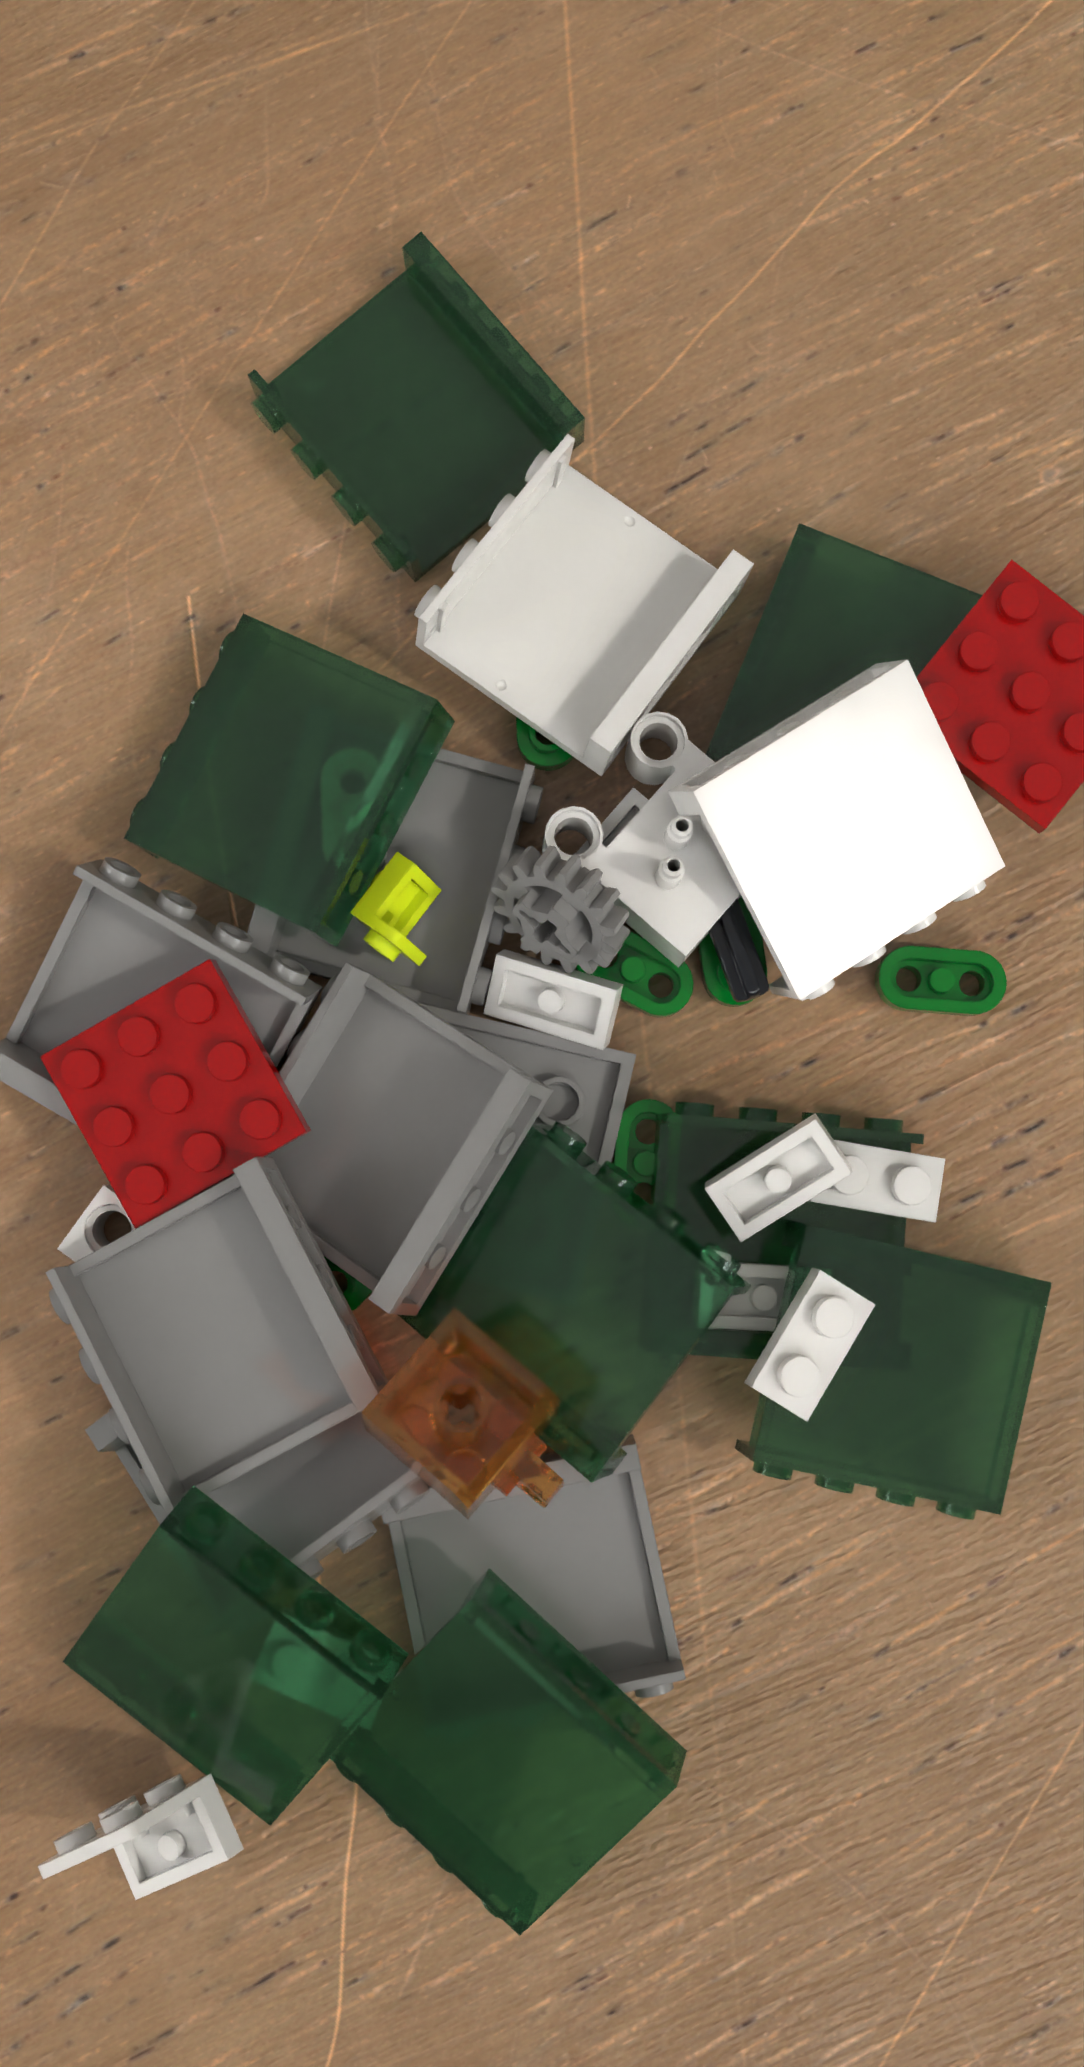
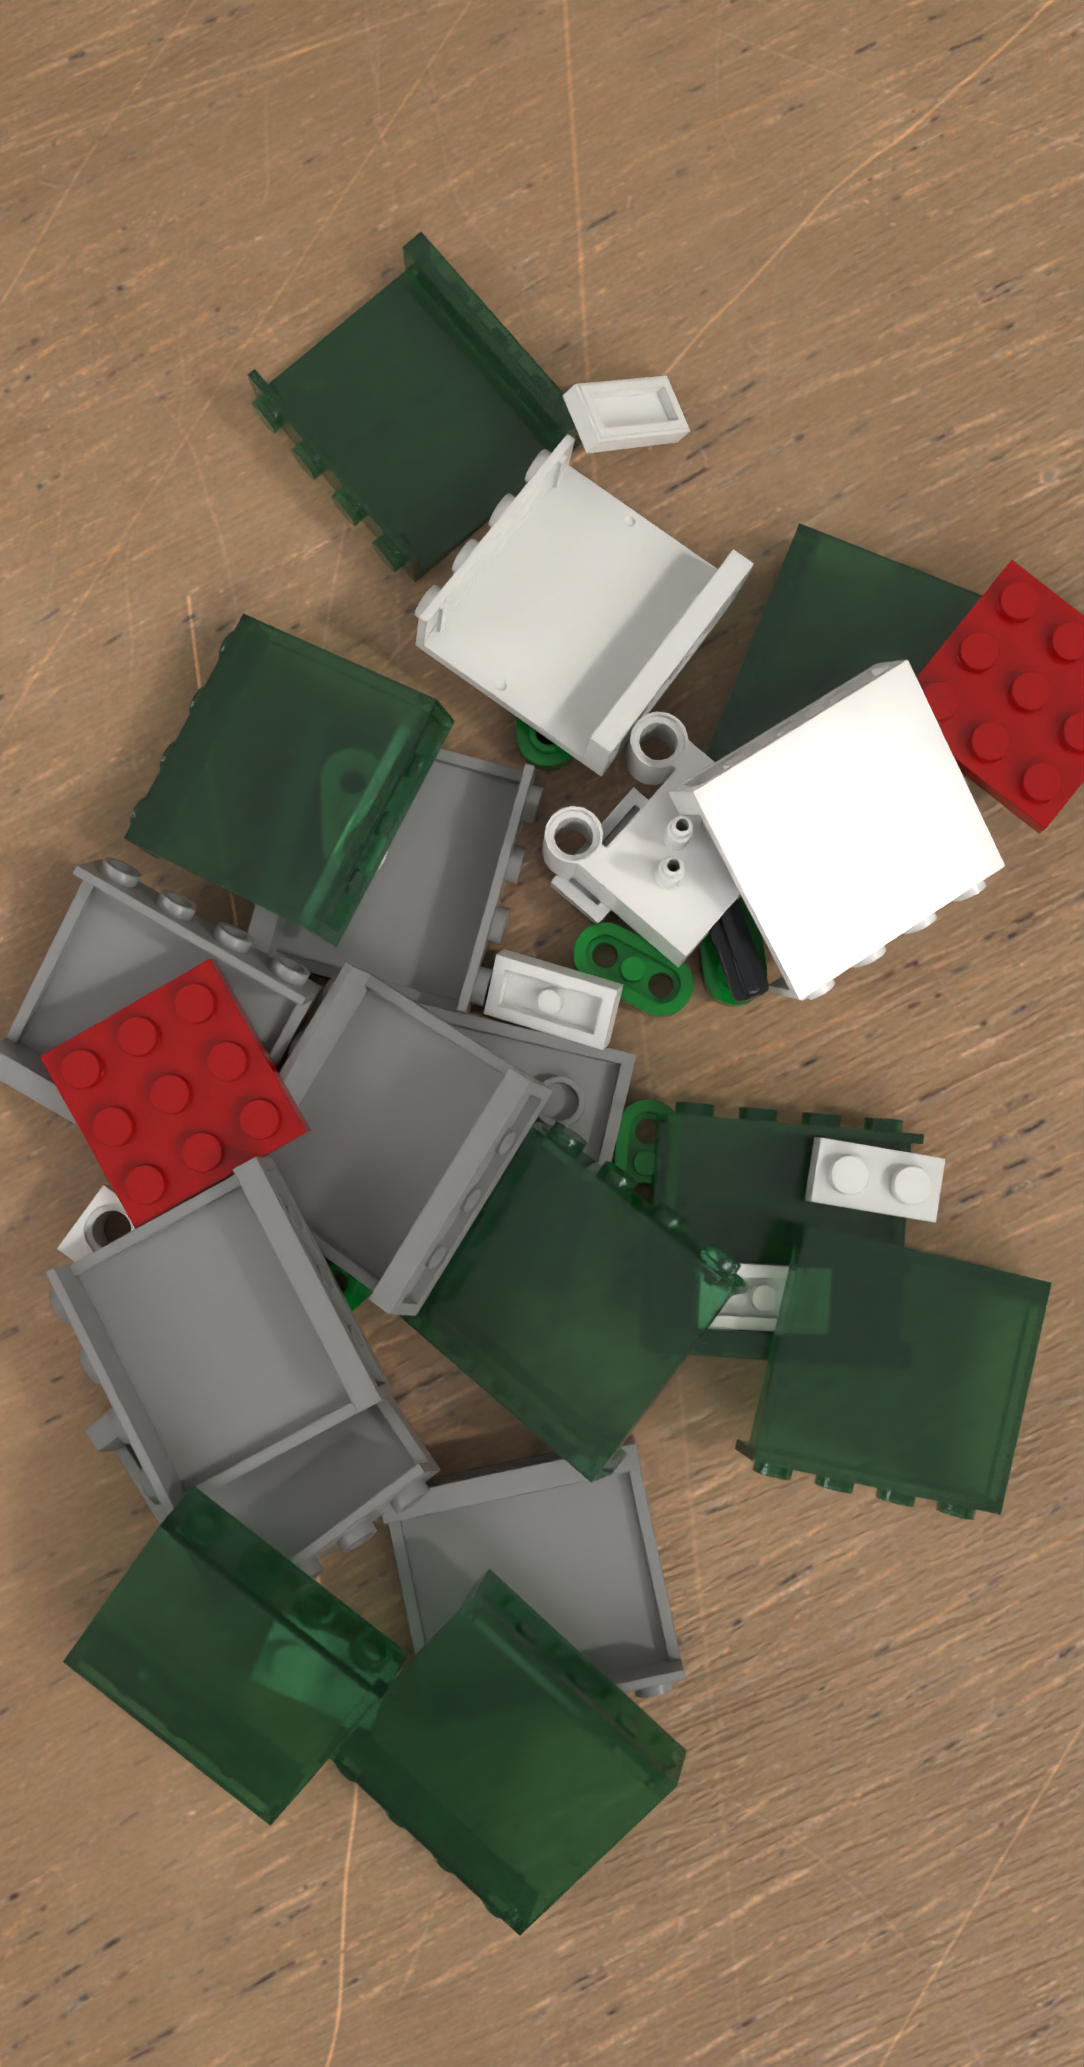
(159, 1842): white bracket -> none
(394, 906): neon yellow bracket -> none
(467, 1460): clear orange hinge -> none
(561, 909): light grey gear -> none
(626, 413): none -> white tile
(778, 1177): white plate -> none
(809, 1343): white plate -> none
(938, 980): green plate -> none

